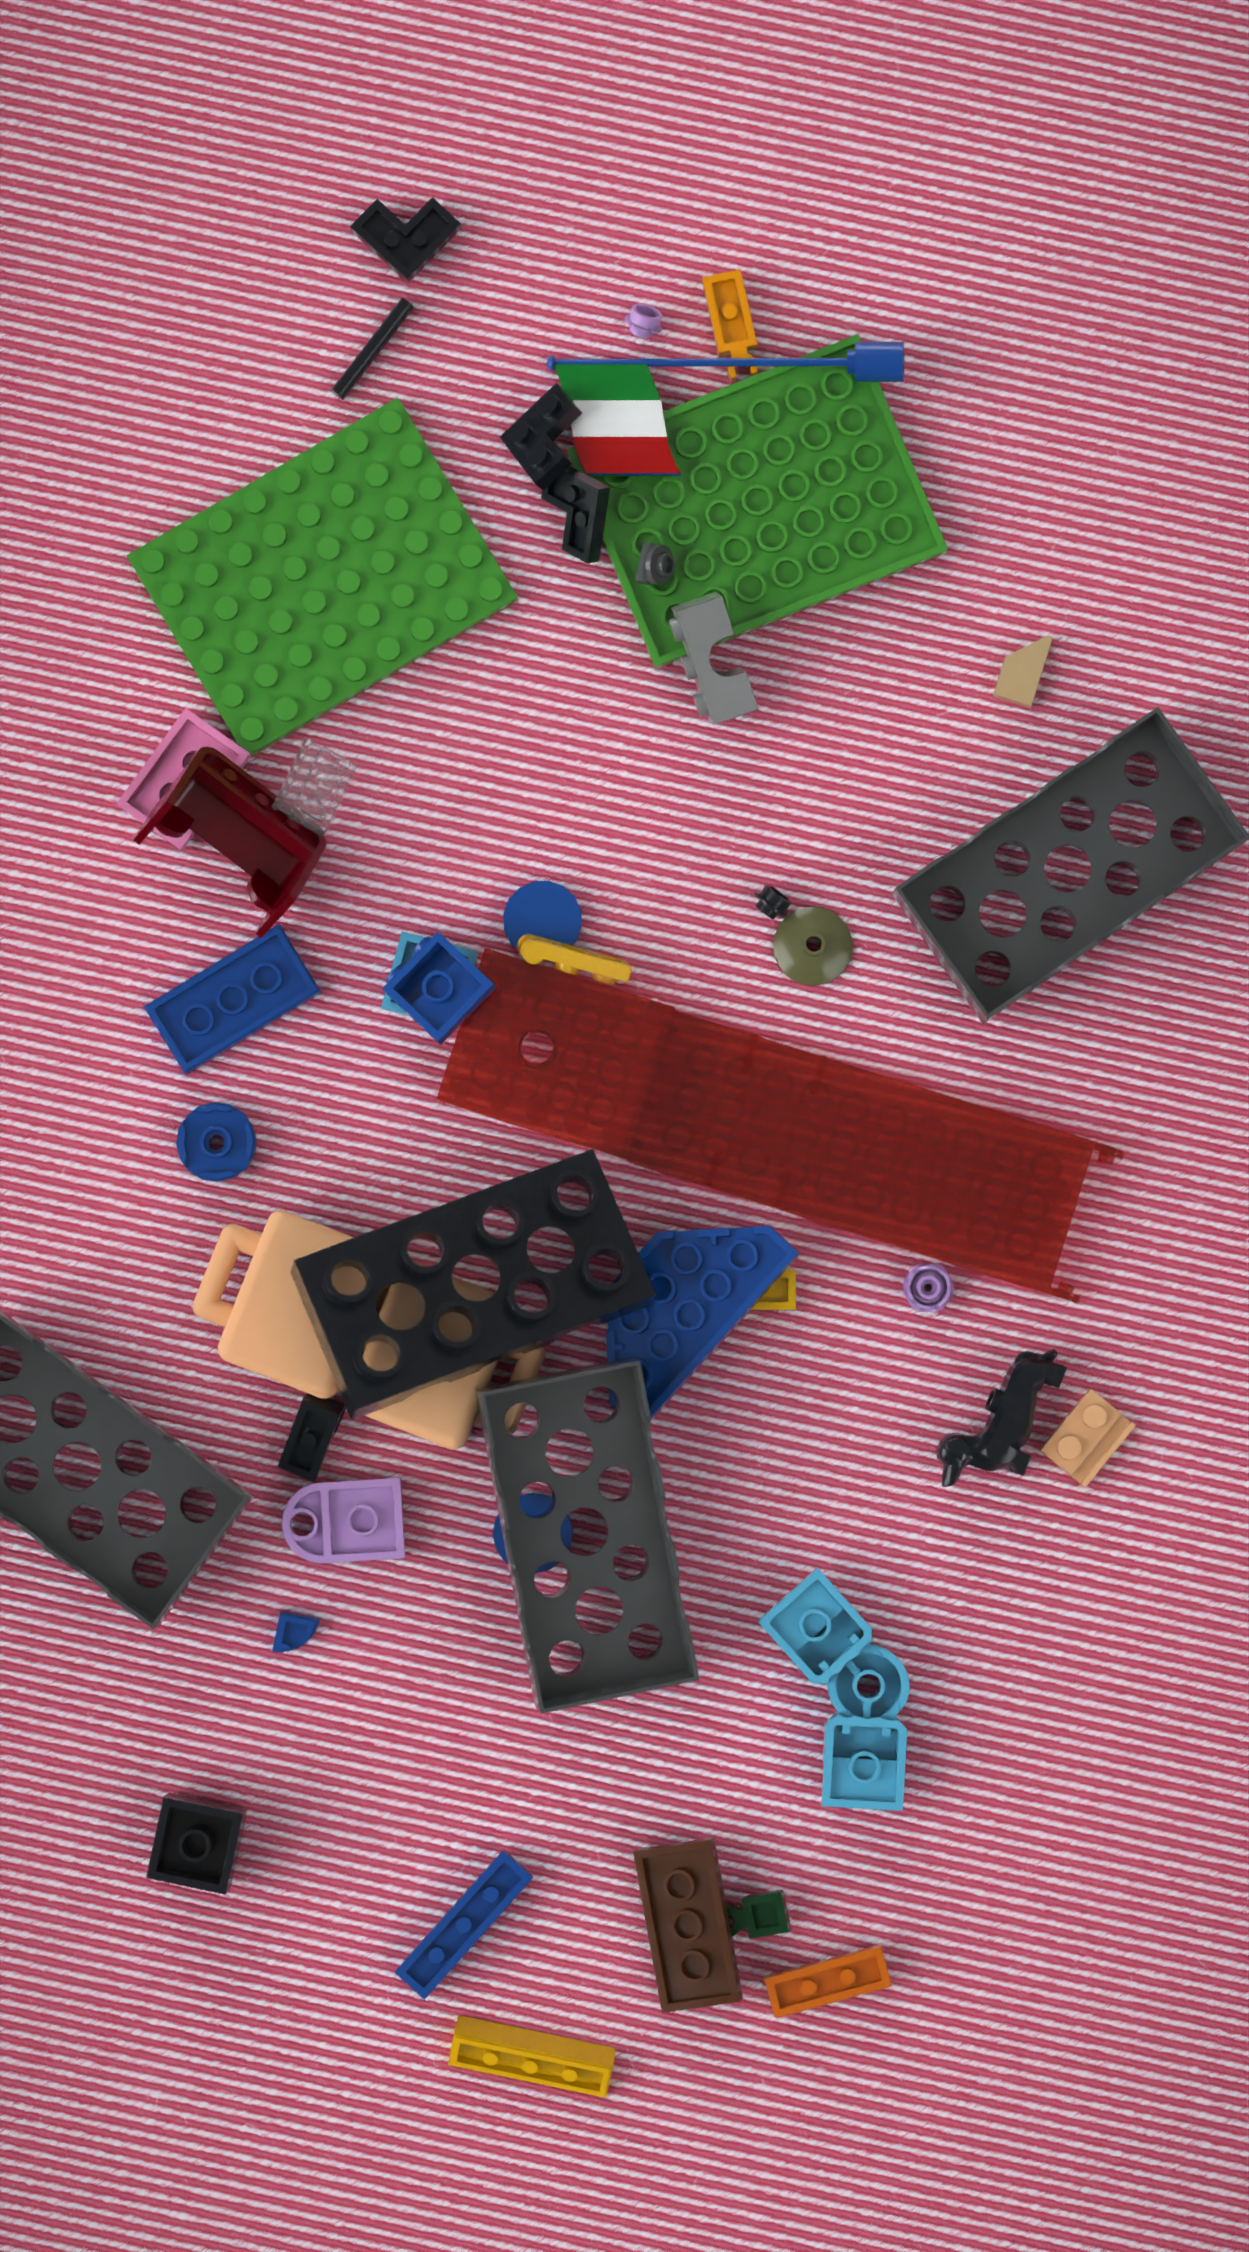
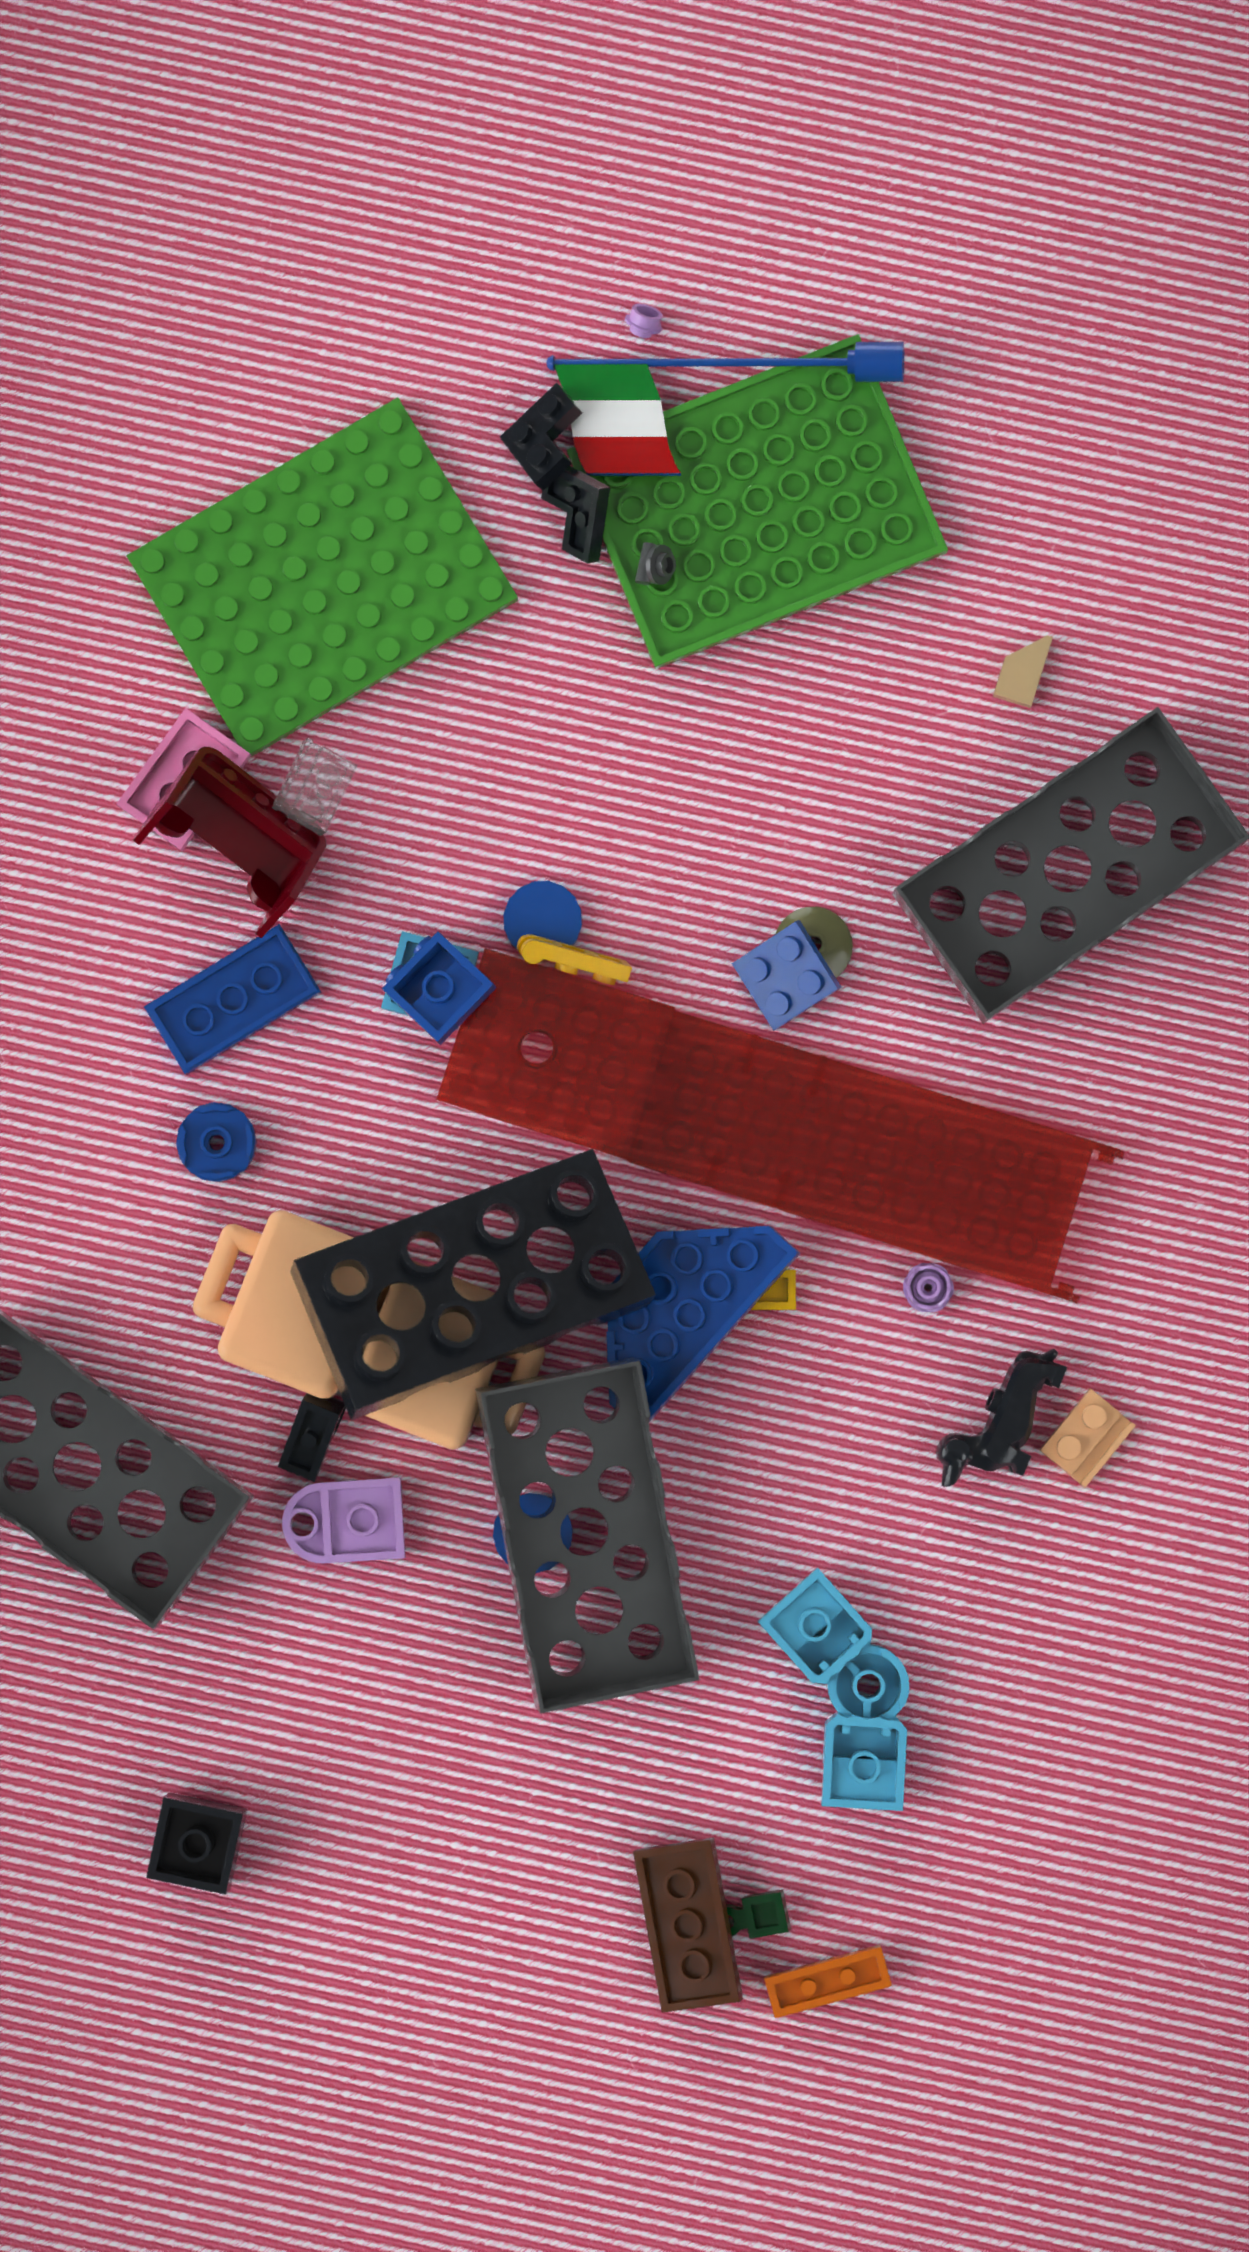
(293, 1631): blue tile -> none
(372, 348): black bar -> none
(406, 246): black plate -> none
(463, 1924): blue plate -> none
(532, 2056): yellow slope -> none
(699, 627): light grey arch -> none
(730, 317): light orange plate -> none
(772, 902): black plate -> none
(786, 975): none -> plate

